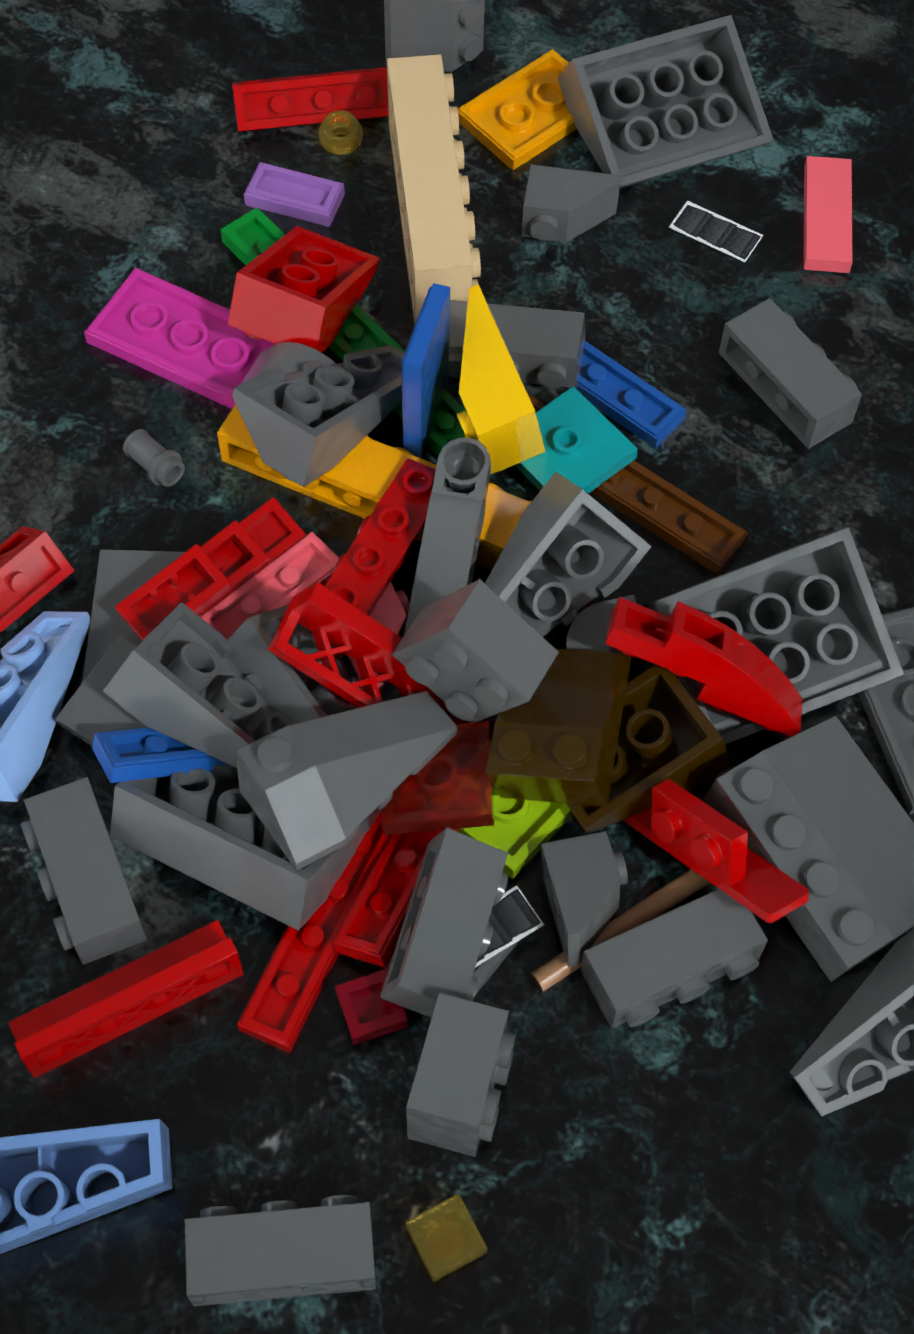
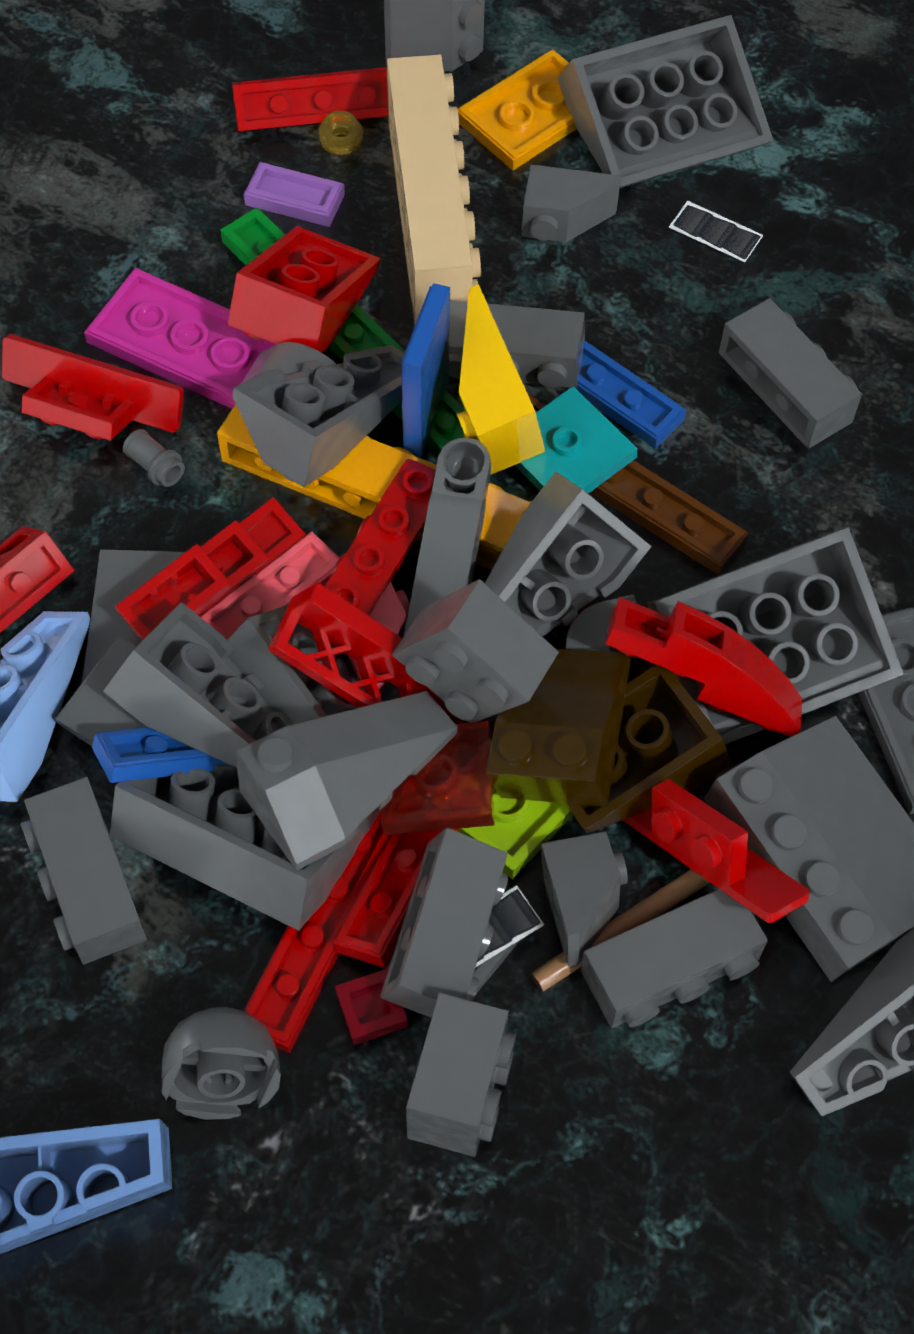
(86, 391): none -> red bracket
(125, 999): red fence -> none
(219, 1062): none -> dark grey cylinder
(279, 1251): dark grey brick -> none
(446, 1237): clear yellow plate -> none
(828, 214): coral tile -> none

